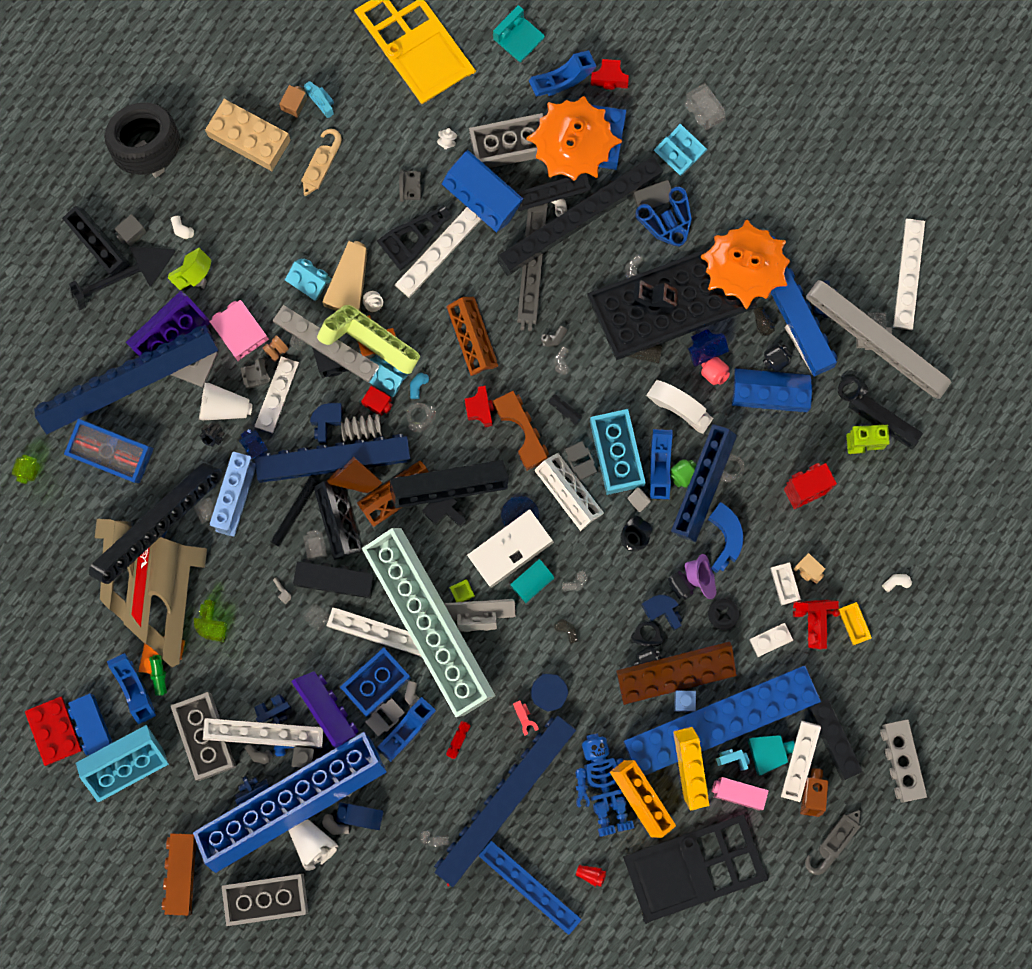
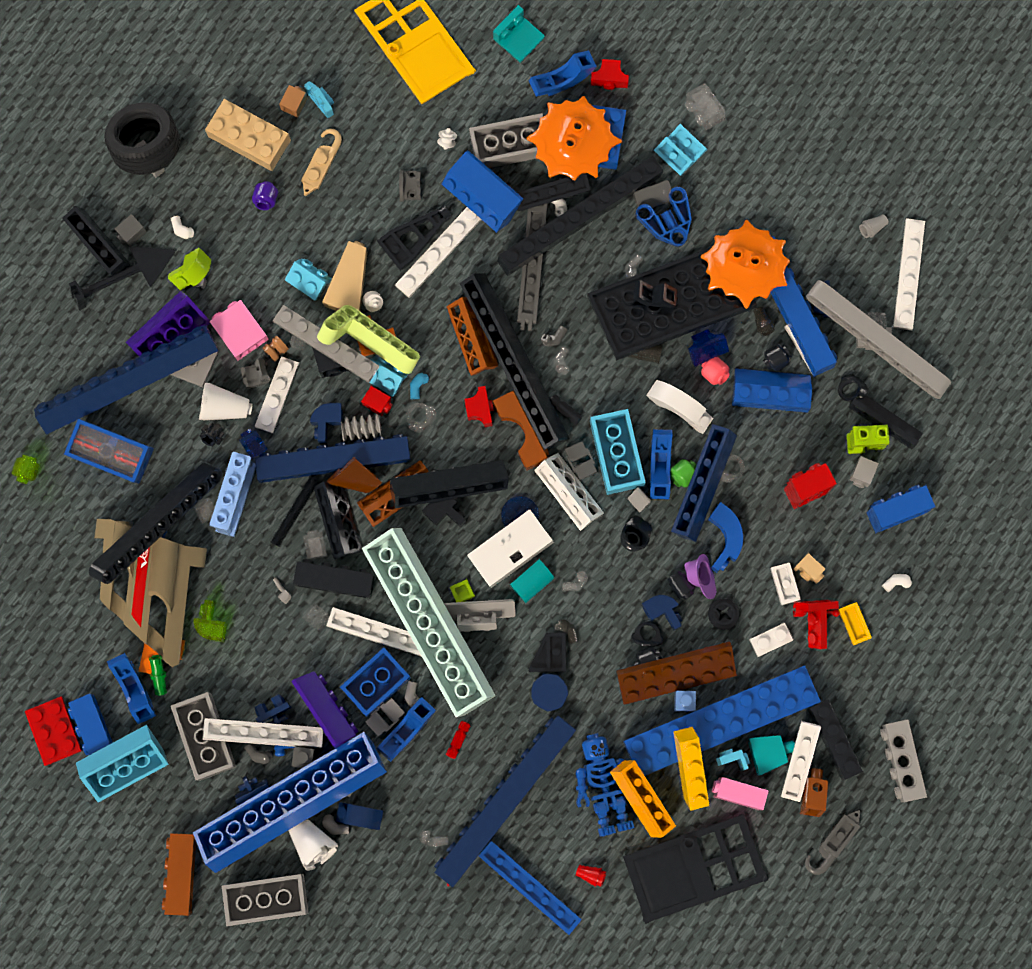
(265, 195): none -> dark purple head
(514, 361): none -> black brick
(522, 712): coral plate -> none
(550, 654): none -> black wing
(863, 472): none -> light grey brick
(872, 226): none -> light grey cone
(900, 508): none -> blue brick

